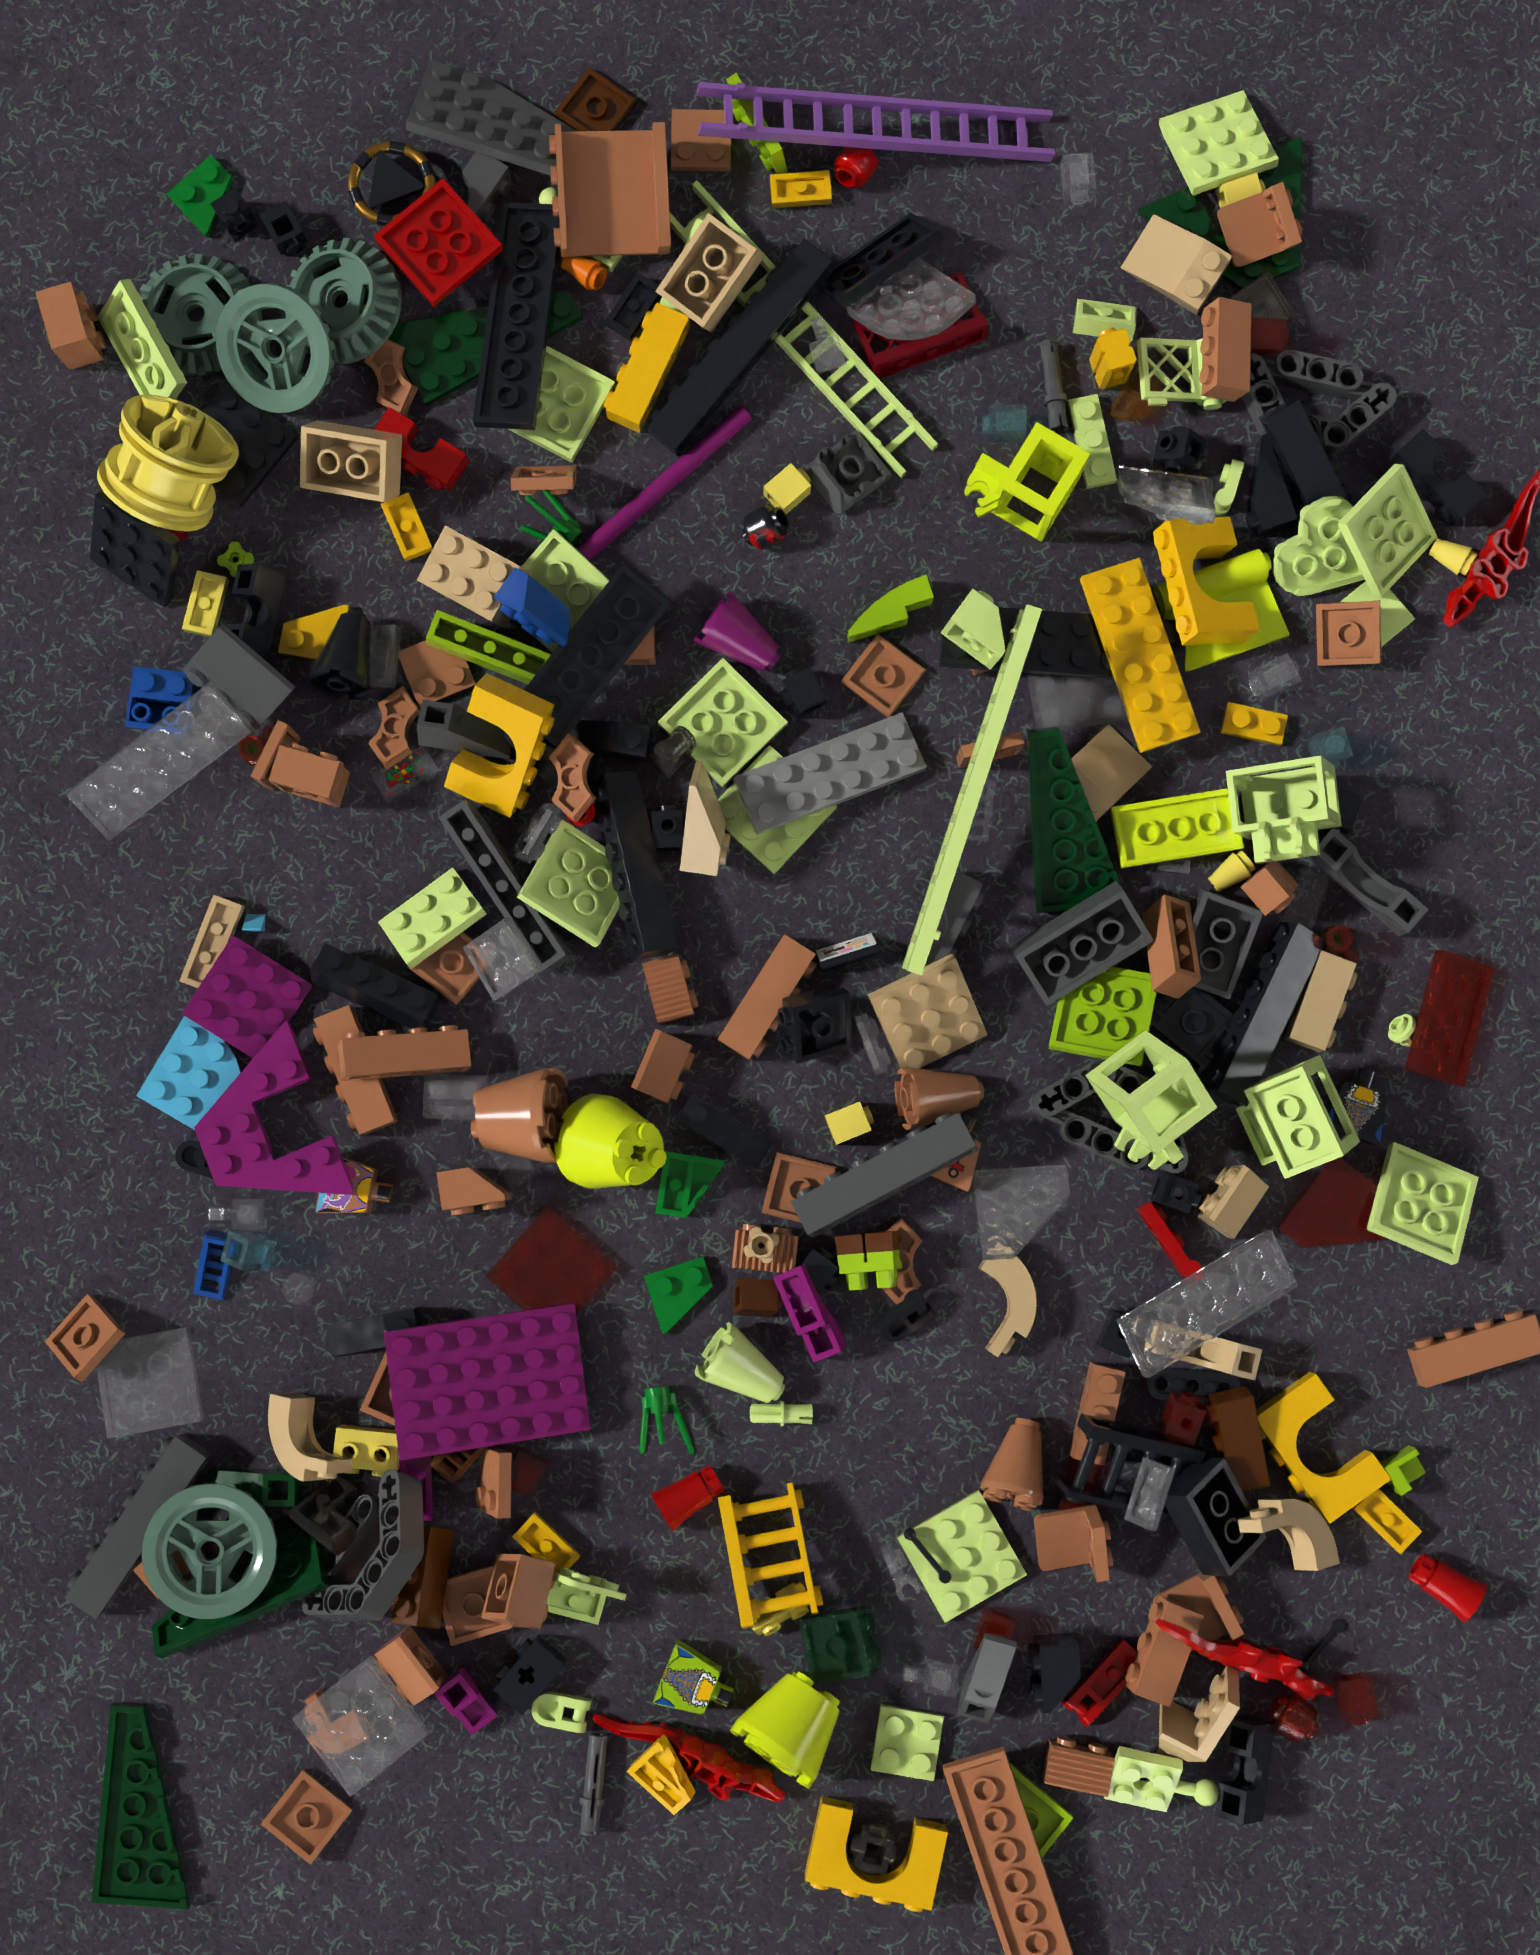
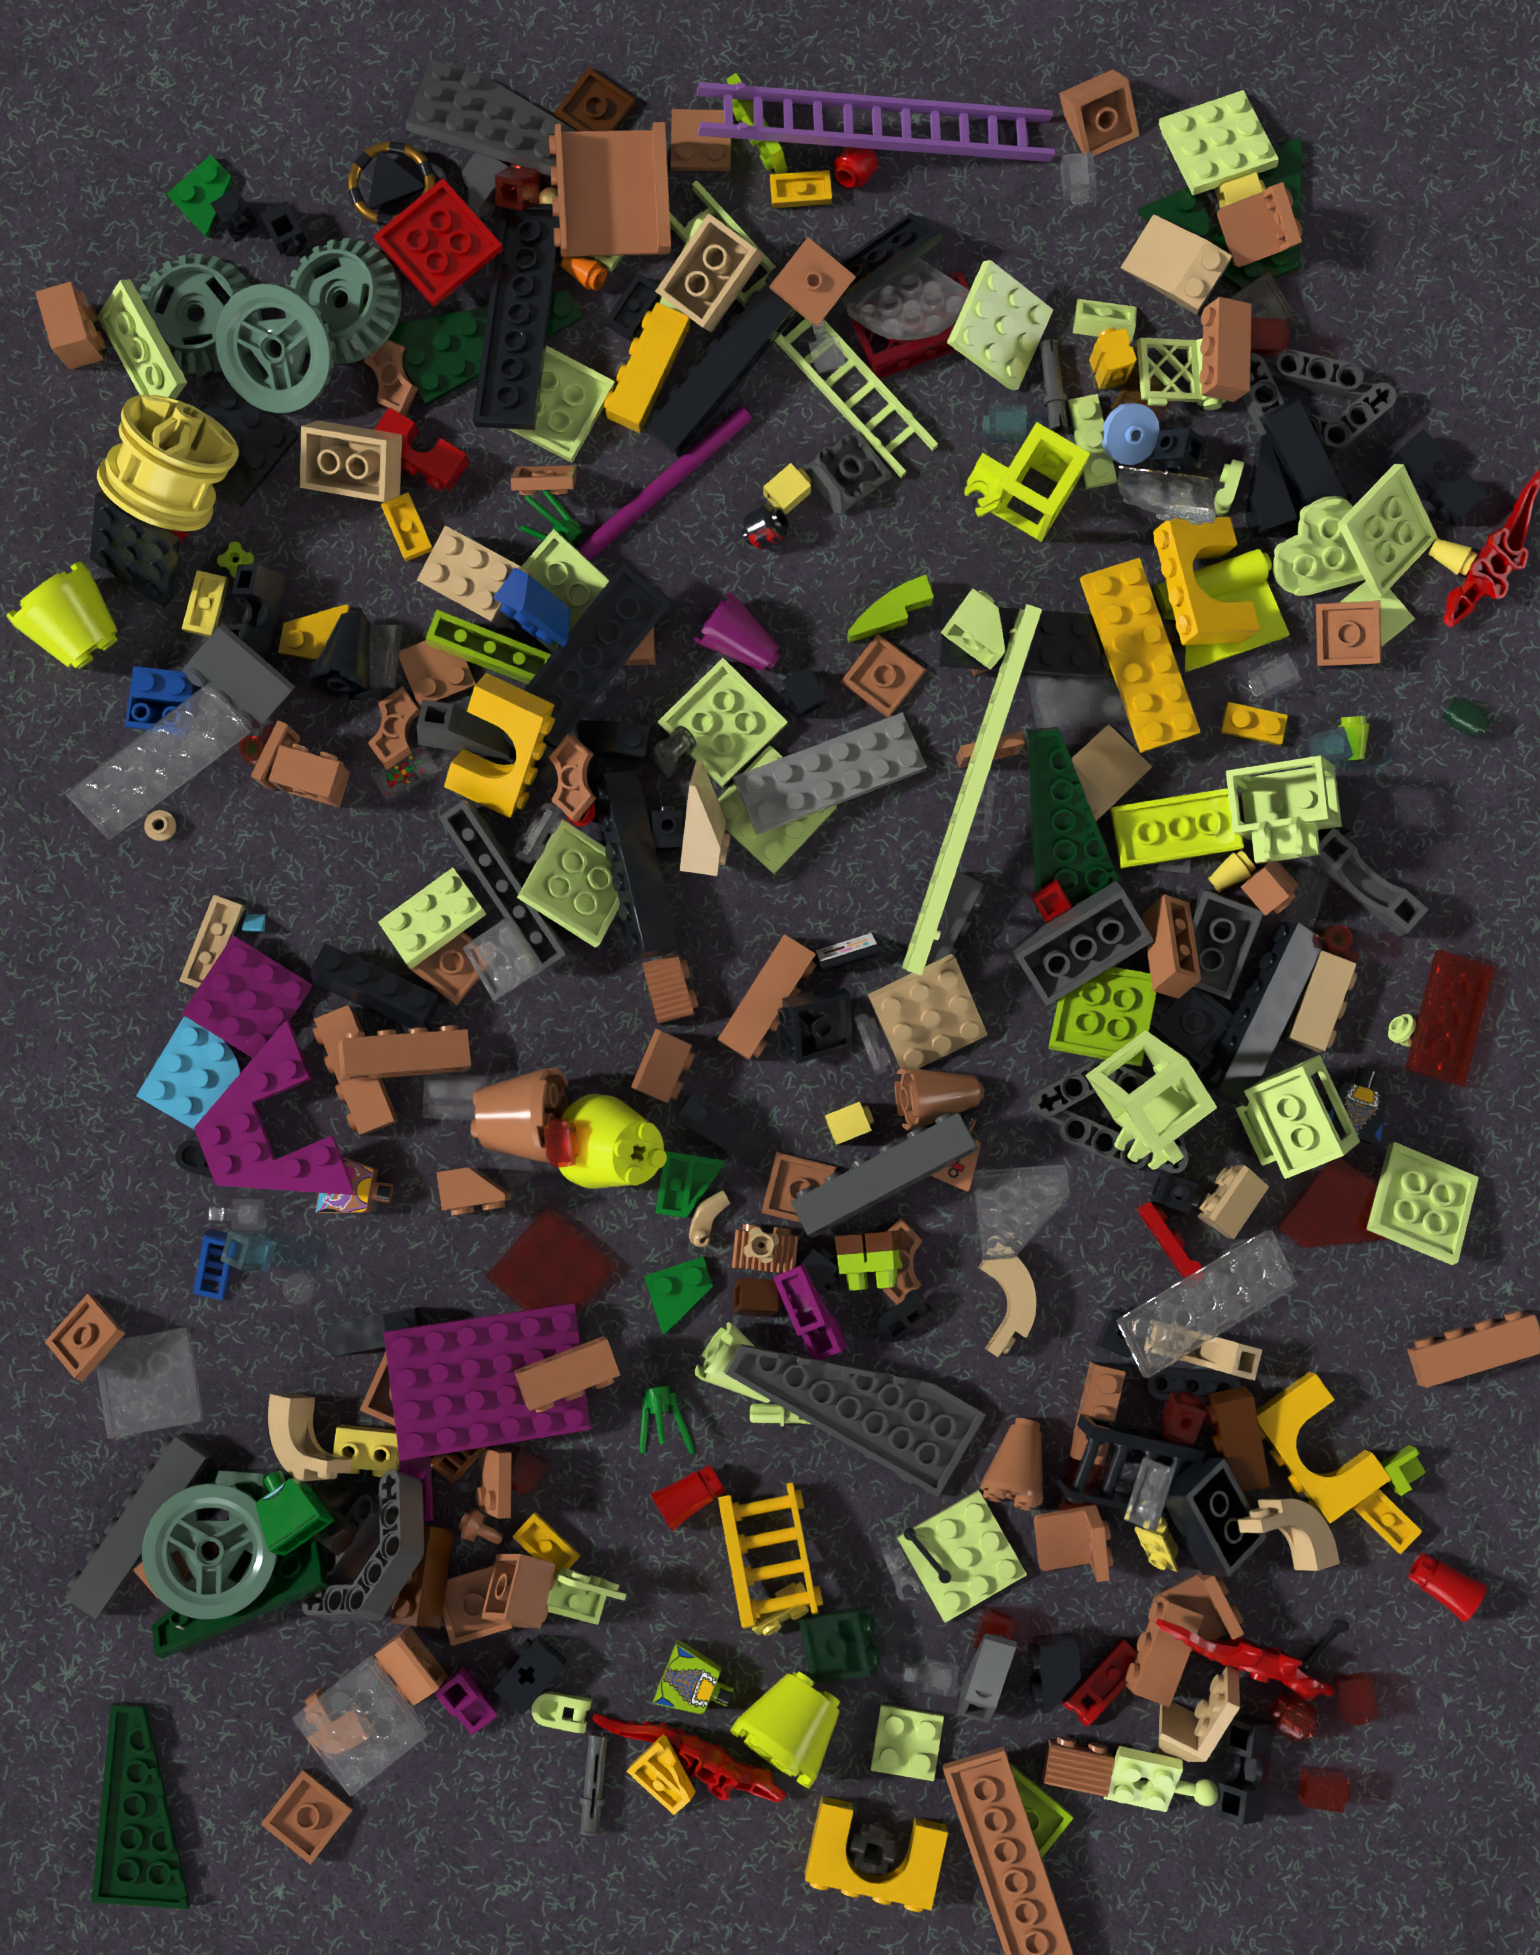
(67, 617): none -> neon yellow cone
(168, 829): none -> tan plate
(290, 1513): none -> green torso
(473, 1526): none -> nougat plate
(517, 187): none -> clear red brick
(561, 1142): none -> clear red brick
(567, 1374): none -> nougat brick
(703, 1218): none -> tan arm
(812, 282): none -> nougat plate
(884, 1415): none -> dark grey wing
(1000, 325): none -> yellowish green plate
(1051, 901): none -> red tile
(1100, 112): none -> nougat slope
(1118, 432): none -> light blue plate
(1159, 1546): none -> light yellow hinge
(1323, 1789): none -> clear red brick
(1357, 734): none -> lime cone
(1466, 717): none -> clear green brick

